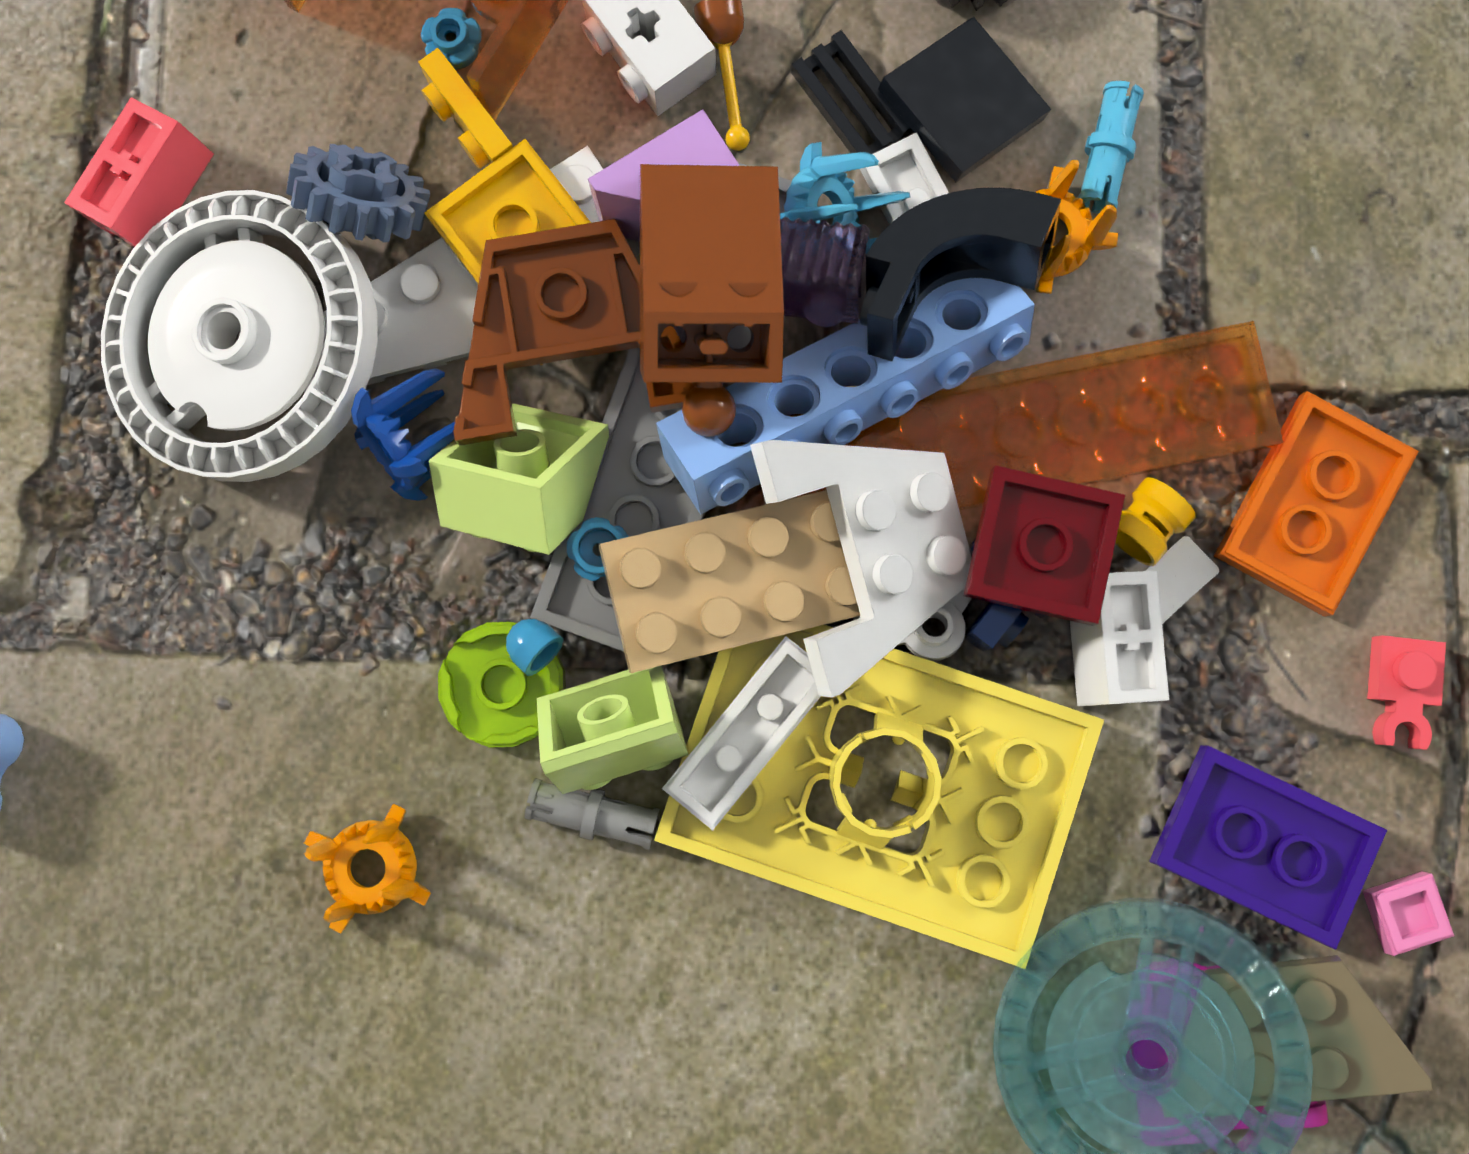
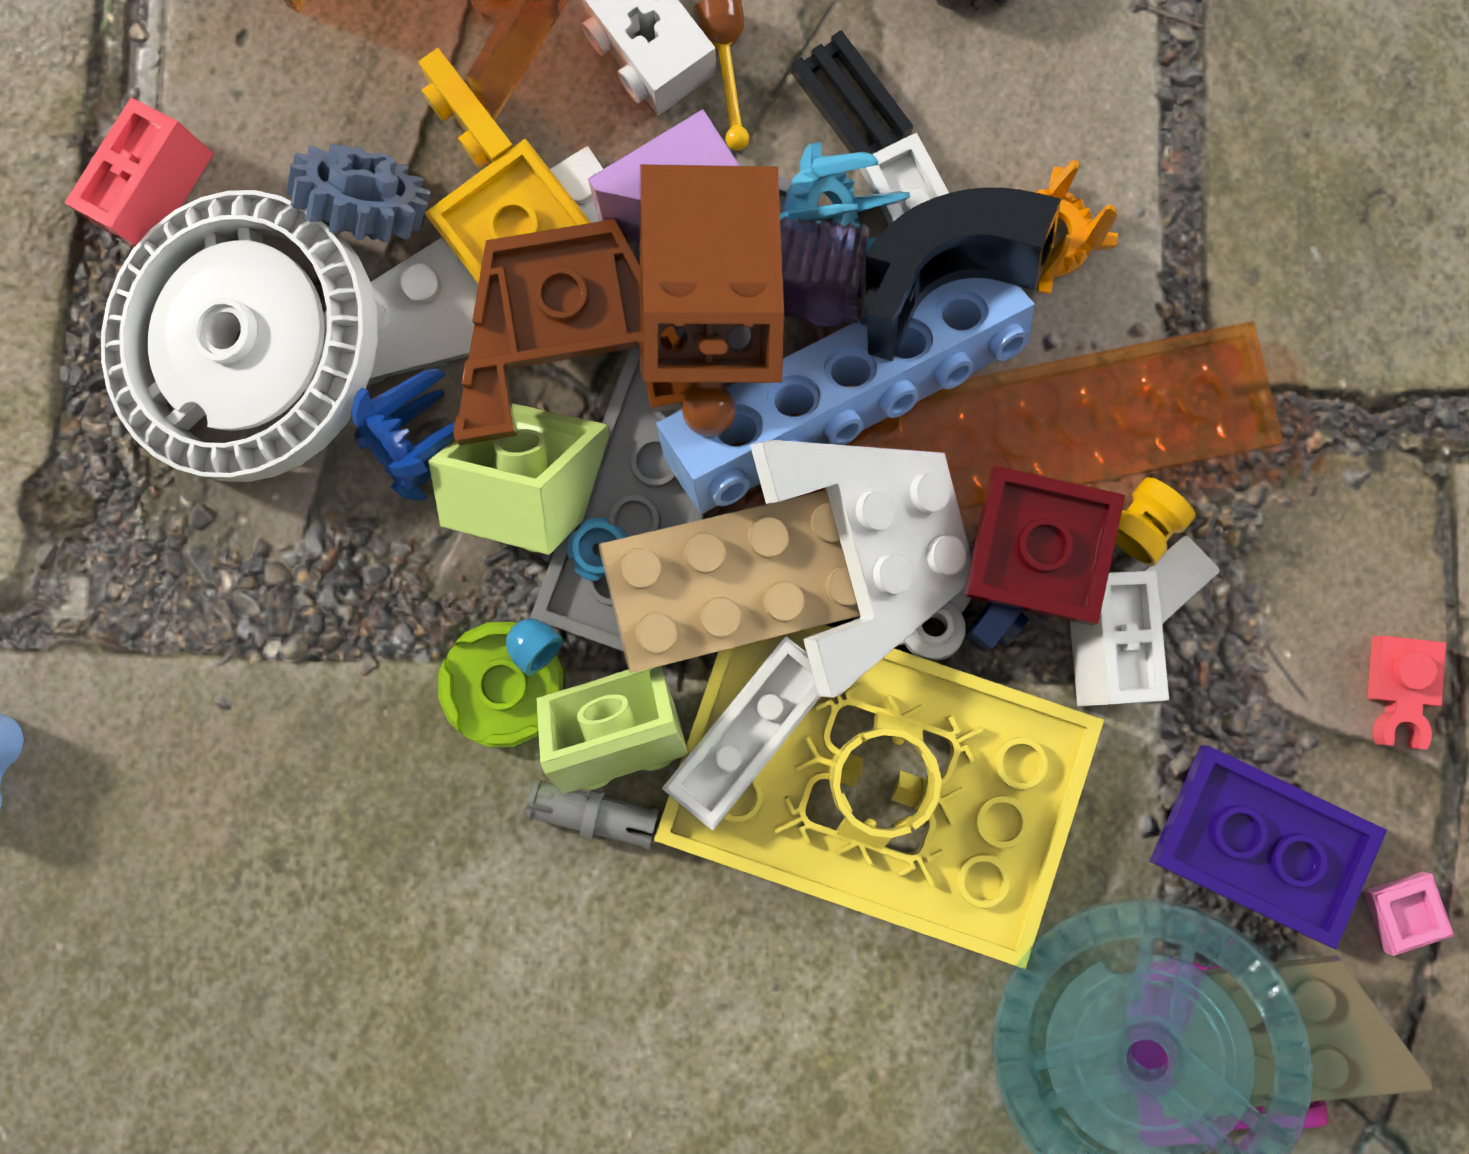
(337, 857): light orange piece -> none
(468, 36): dark azure plate -> none
(964, 99): black tile -> none
(1110, 145): medium azure pin -> none
(1316, 504): orange tile -> none

